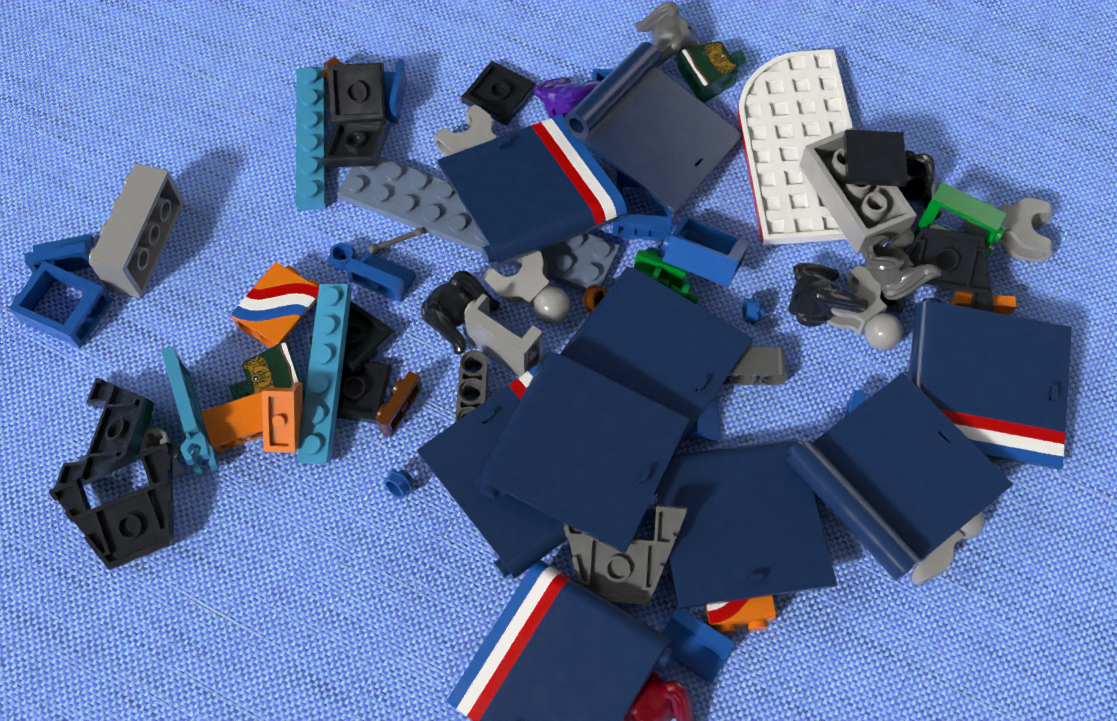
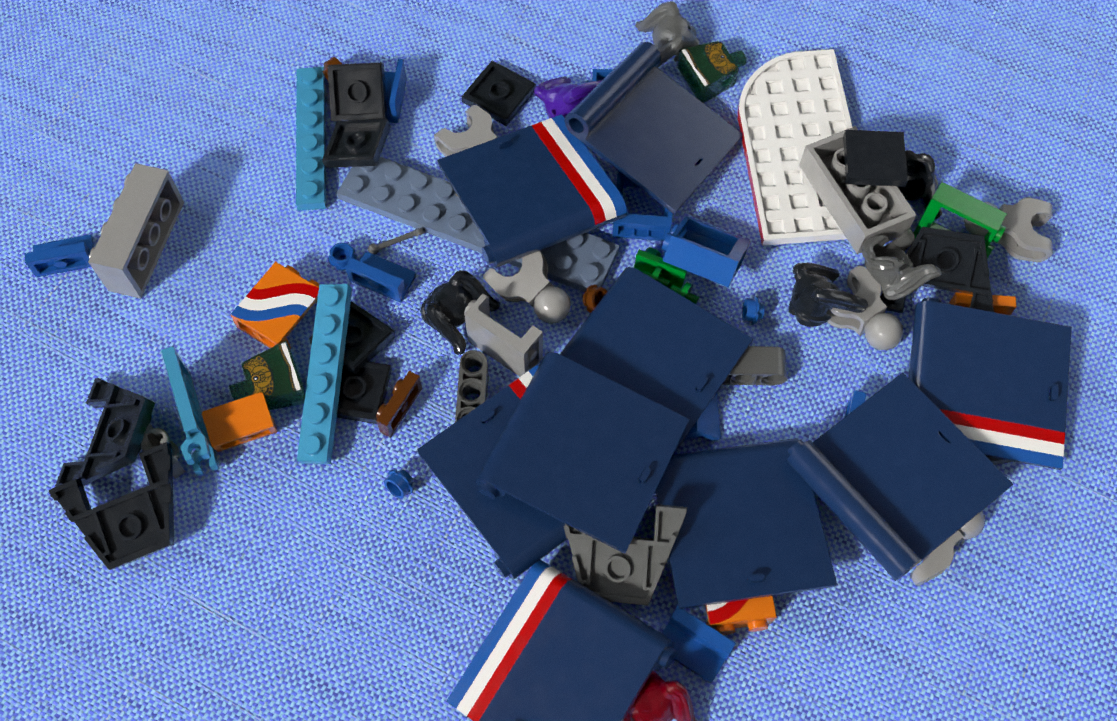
(82, 319): blue window -> none
(282, 418): orange panel -> none

